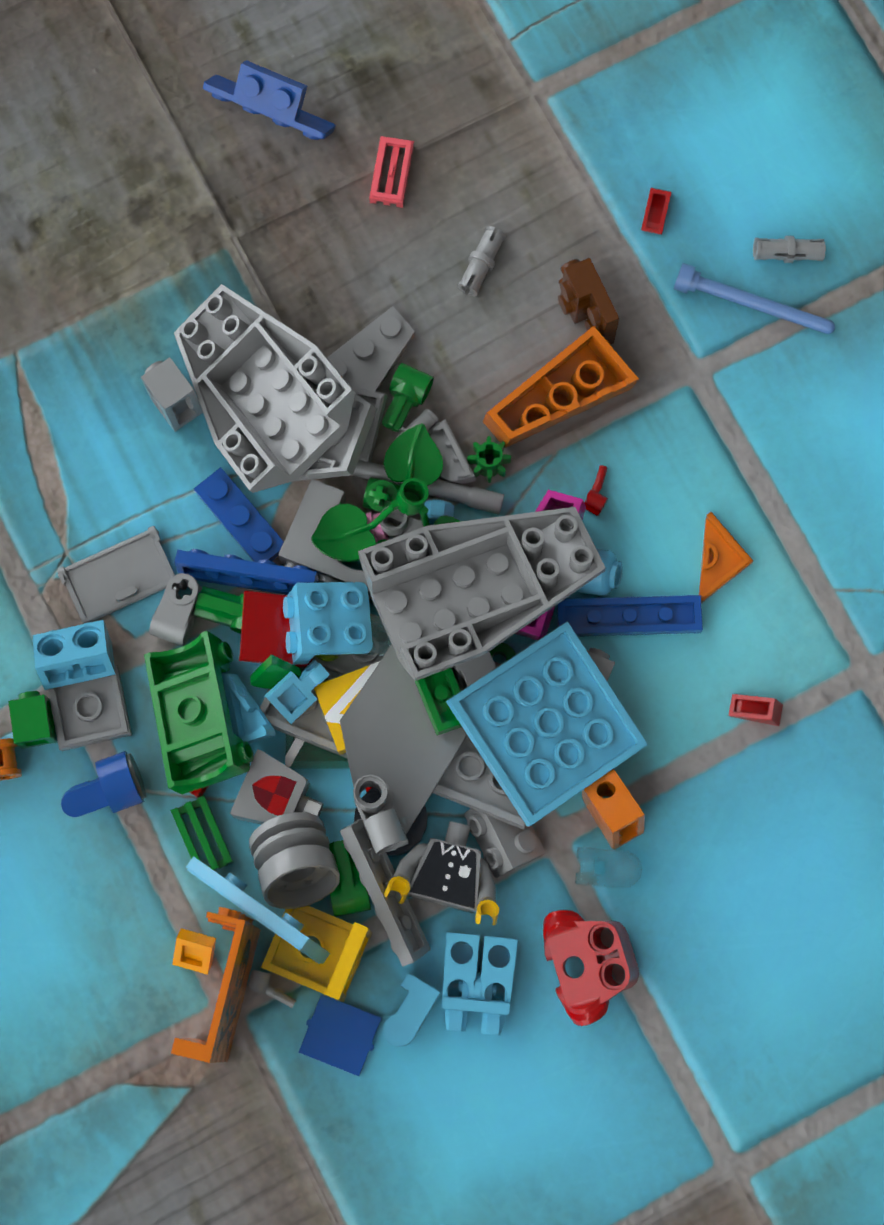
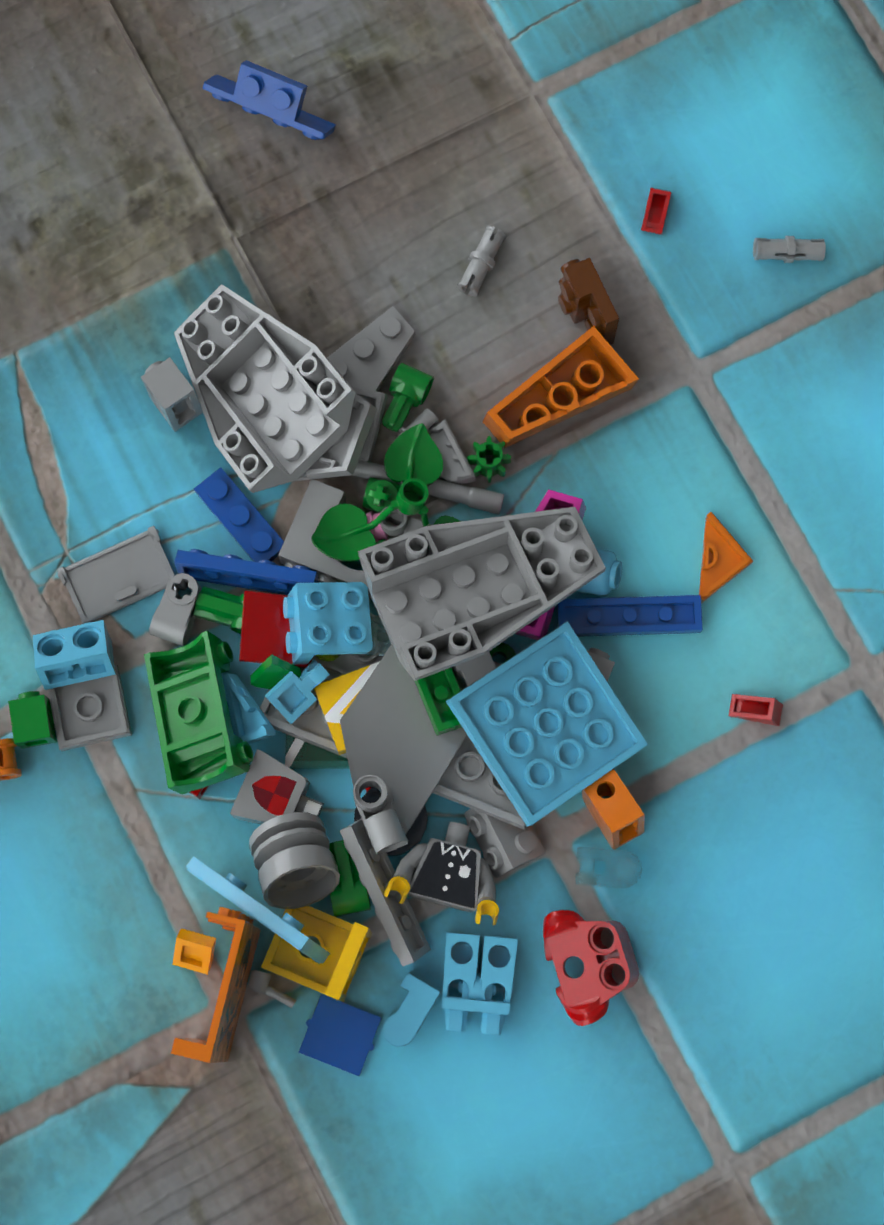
(116, 786): blue piece -> none
(189, 808): green tile -> none
(388, 197): coral tile -> none
(438, 508): medium azure tile -> none
(595, 501): red hand -> none
(689, 280): medium blue piece -> none

